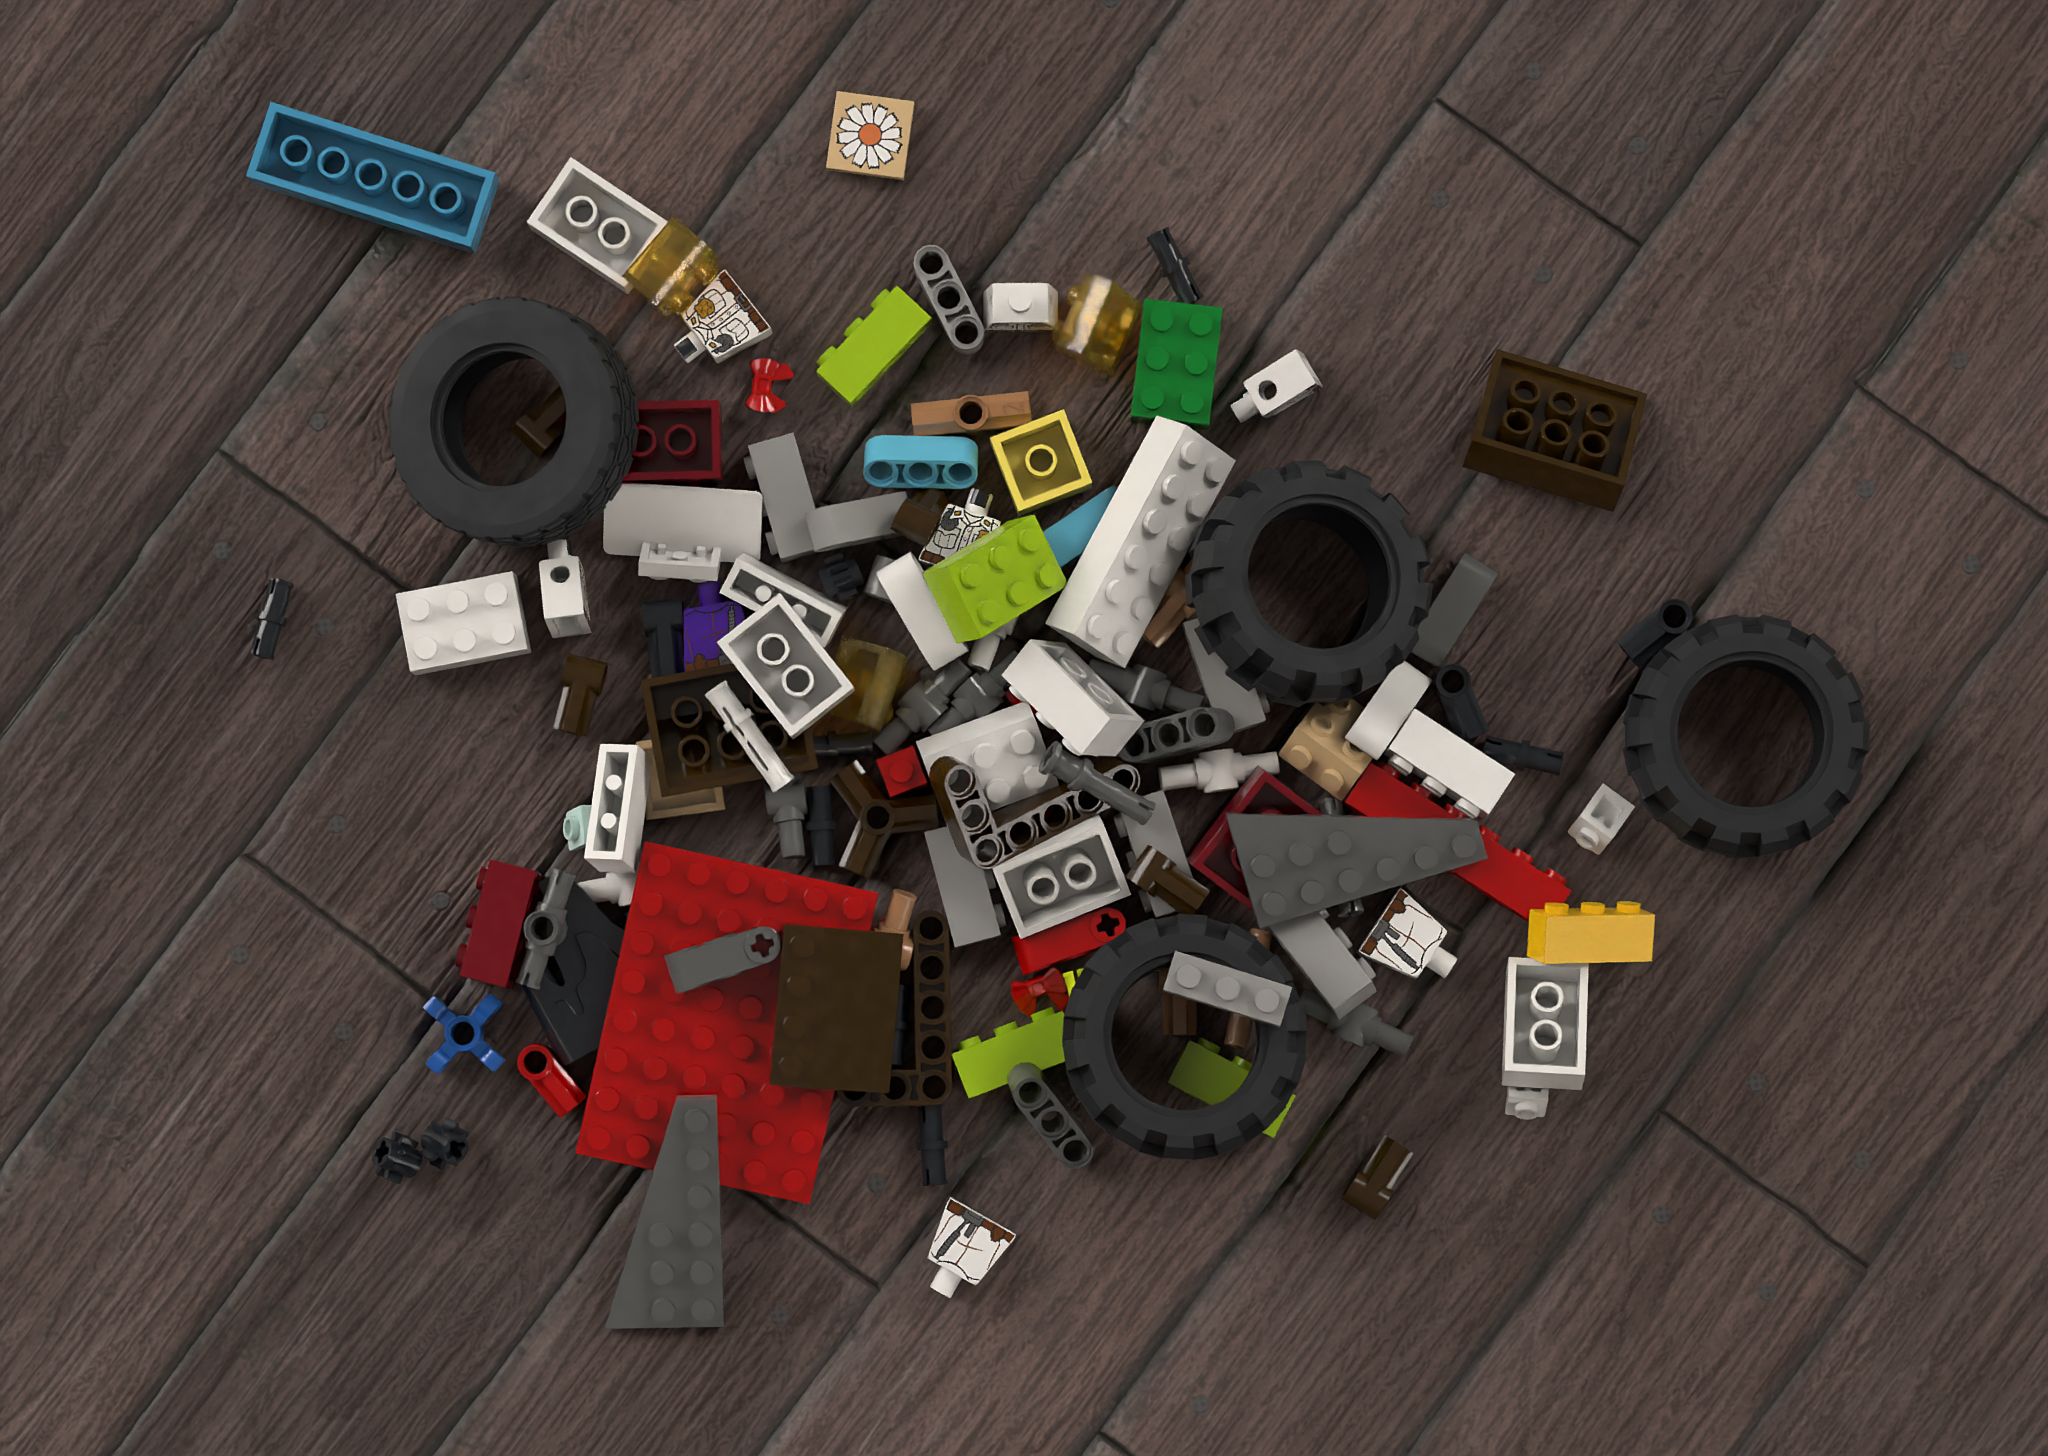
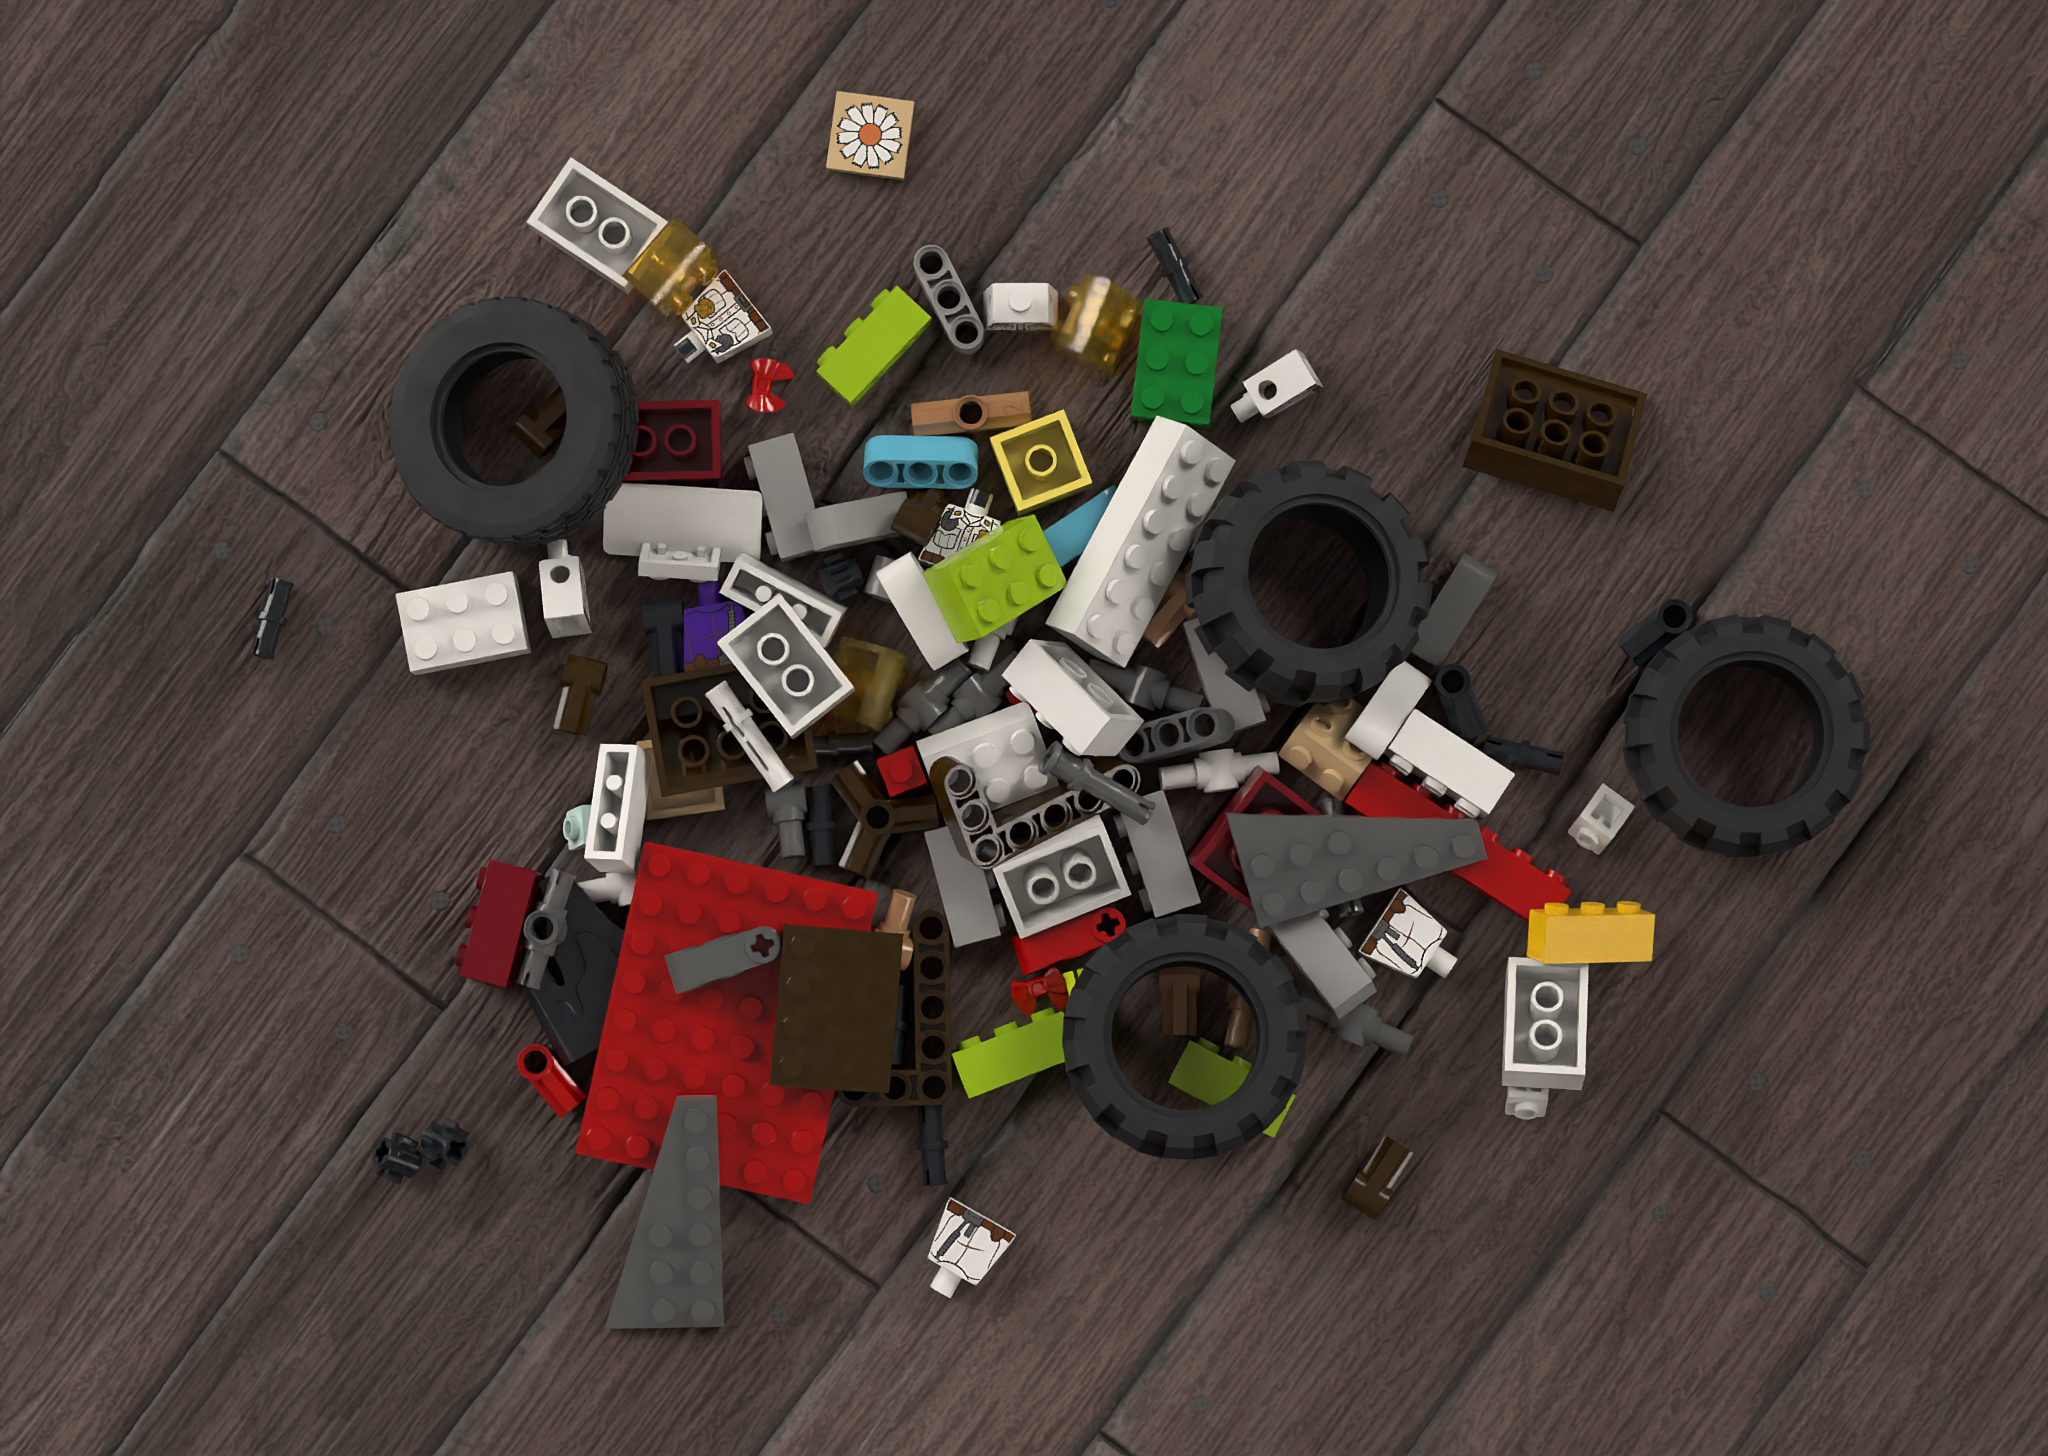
(373, 178): dark azure brick -> none
(450, 1021): blue pin -> none
(1054, 1132): dark grey beam -> none
(1160, 877): dark brown piece -> none
(1227, 989): light grey brick -> none

